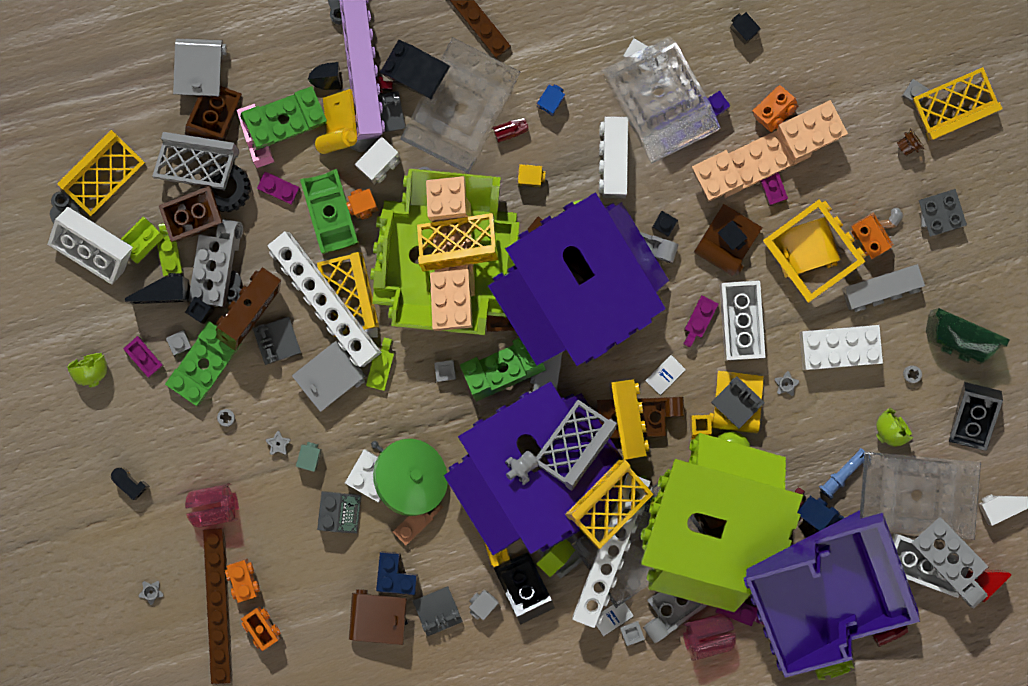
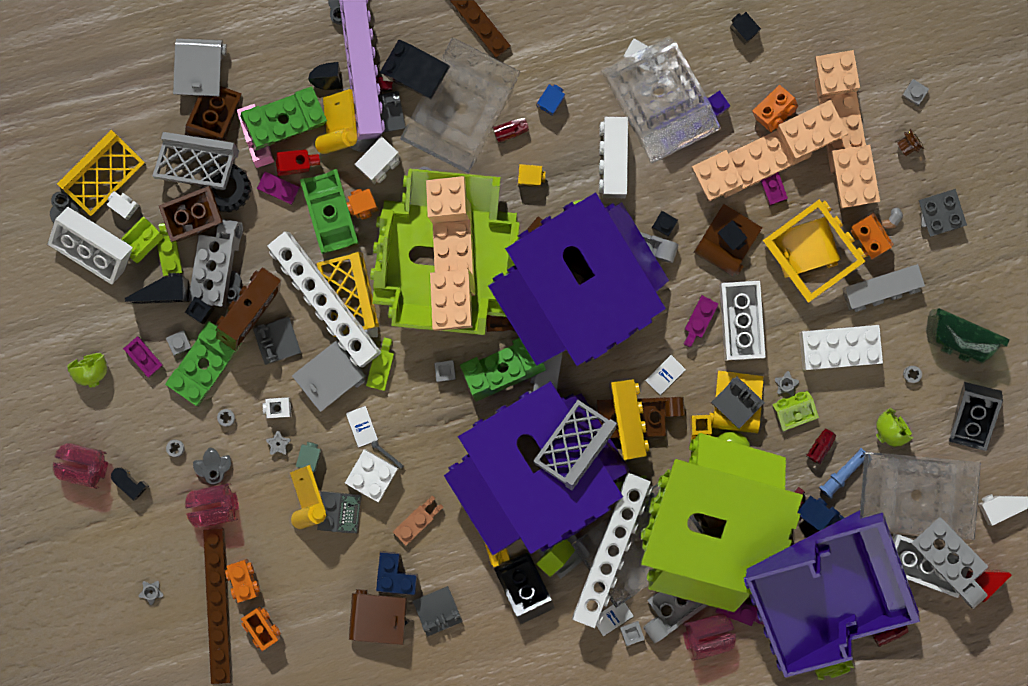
(82, 455): none -> clear pink cylinder
(122, 204): none -> white brick
(181, 449): none -> light grey bush
(212, 463): none -> dark grey plate
(285, 404): none -> white brick
(287, 164): none -> red torso
(309, 498): none -> yellow door
(361, 426): none -> white sticker
(410, 477): bright green dish -> none
(457, 257): yellow fence -> none
(482, 604): light grey brick -> none
(521, 466): light grey piece -> none
(602, 488): yellow fence -> none
(795, 410): none -> lime bracket
(821, 446): none -> dark red hinge
(850, 155): none -> light nougat bracket
(958, 120): yellow fence -> none

